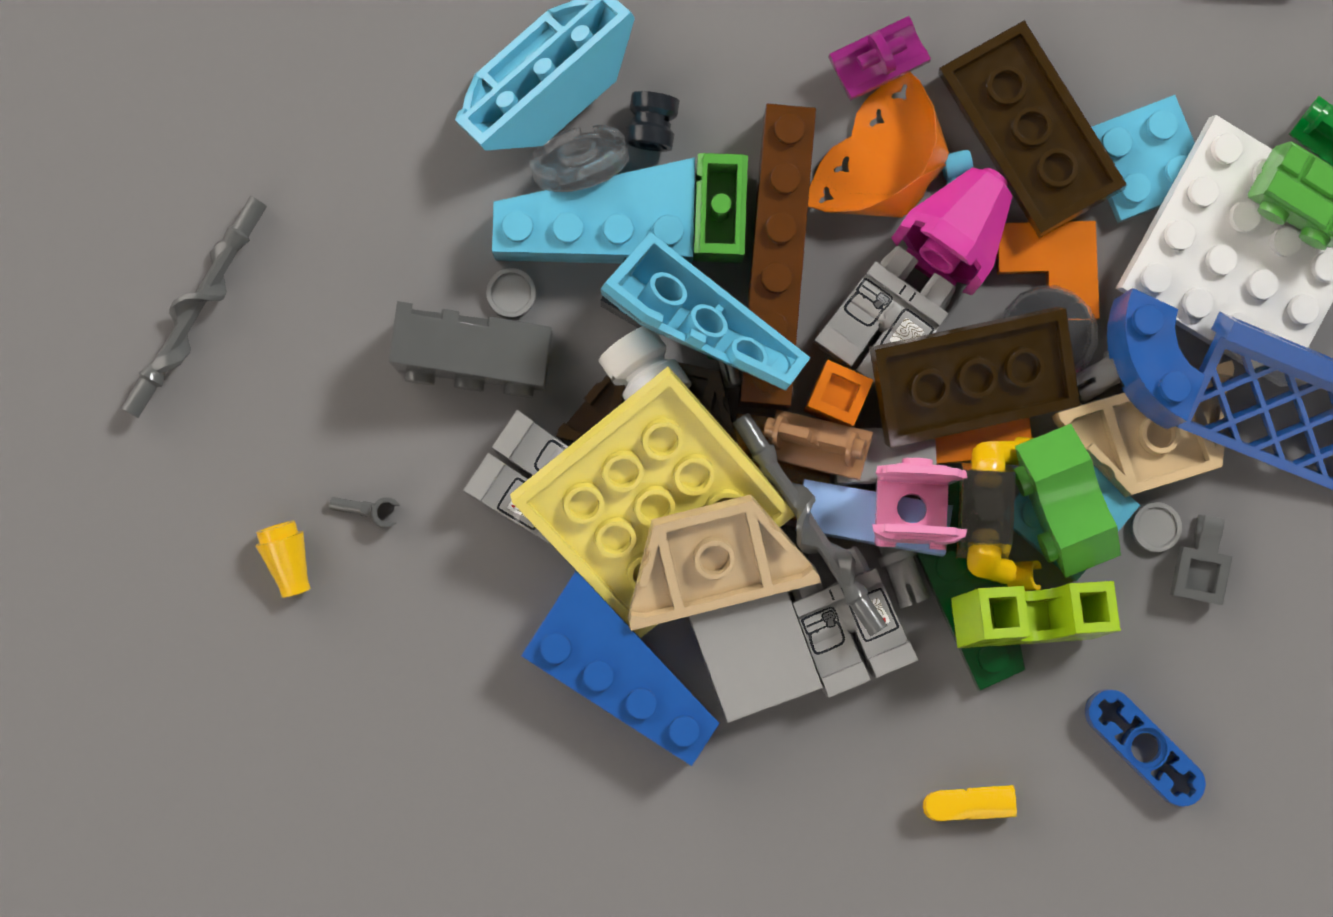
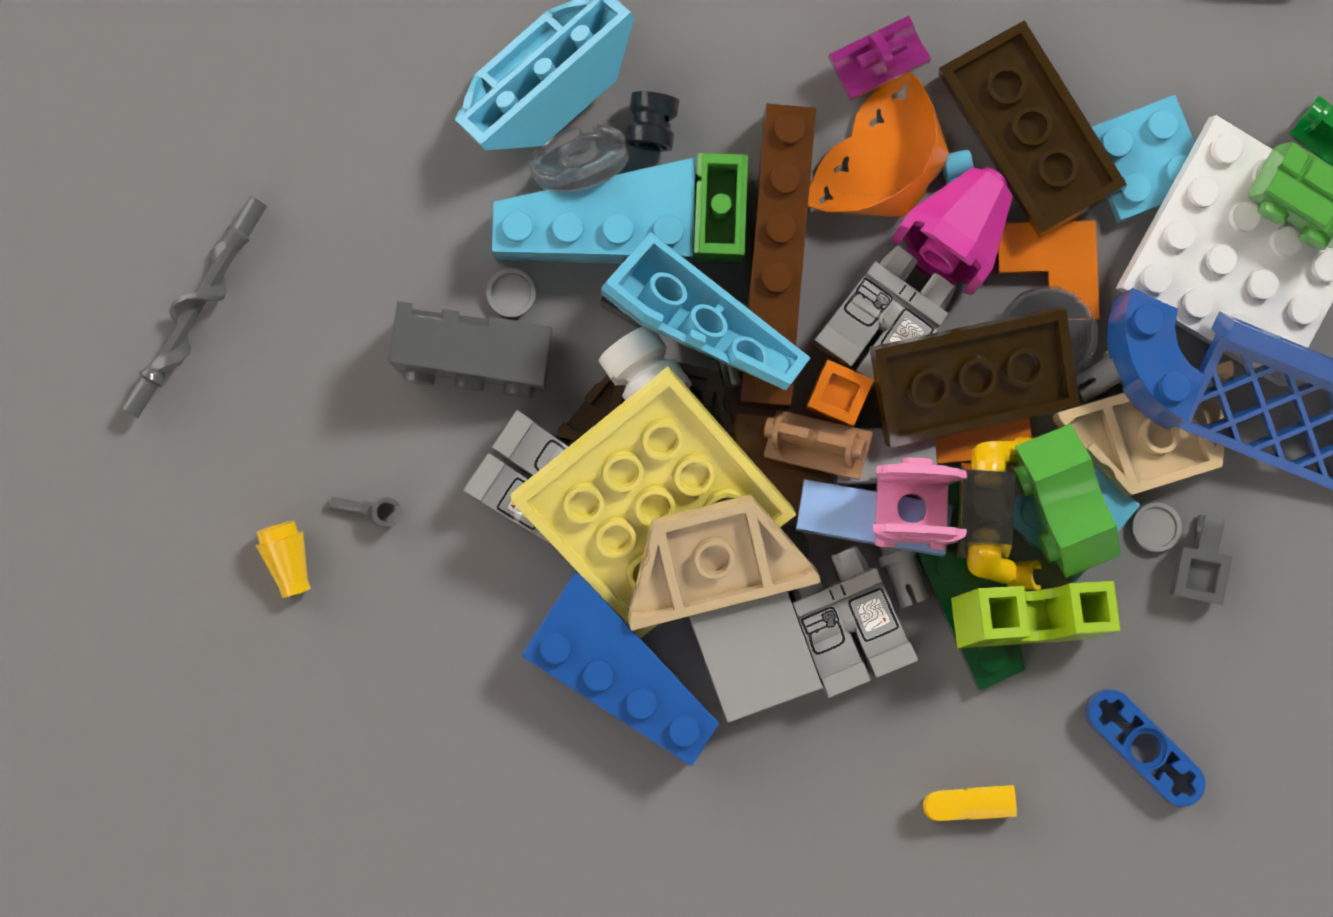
(809, 535): dark grey piece -> none

